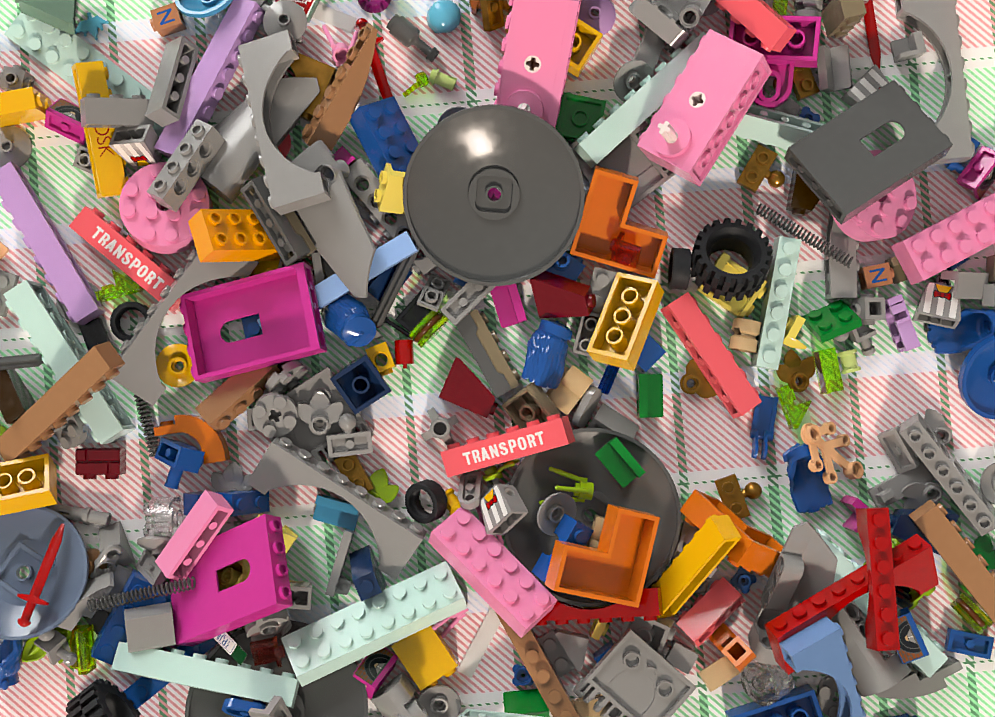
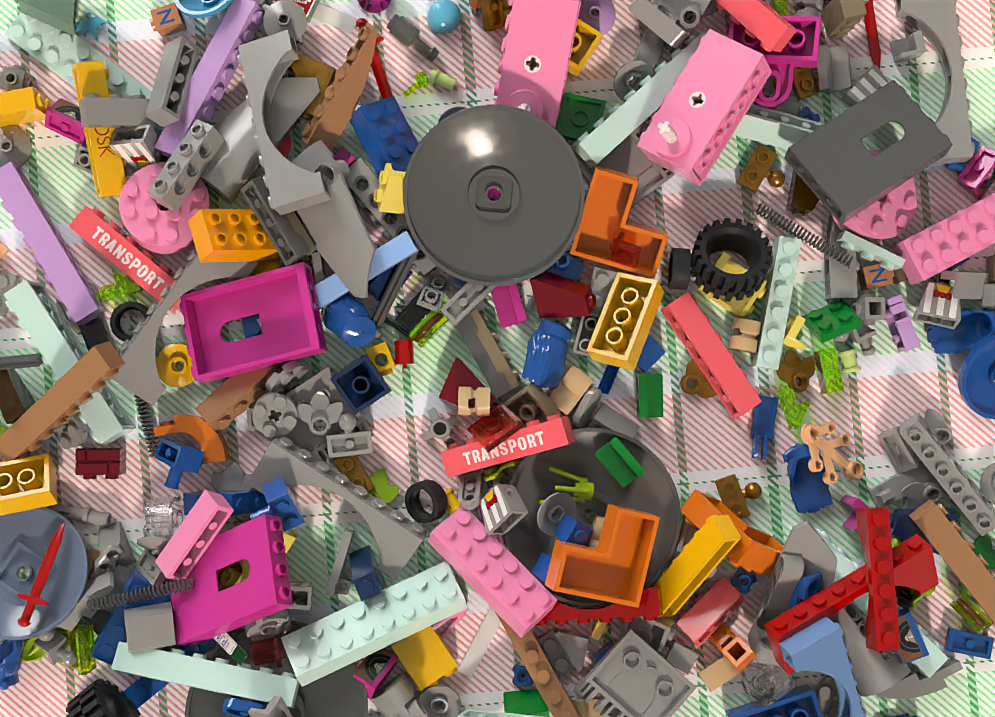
(281, 504): none -> blue brick
(335, 512): dark azure panel -> none
(339, 50): bright pink plant -> none
(482, 401): none -> tan wheel
(496, 428): none -> clear red tile
(806, 588): none -> blue slope
(870, 251): none -> light aqua plate

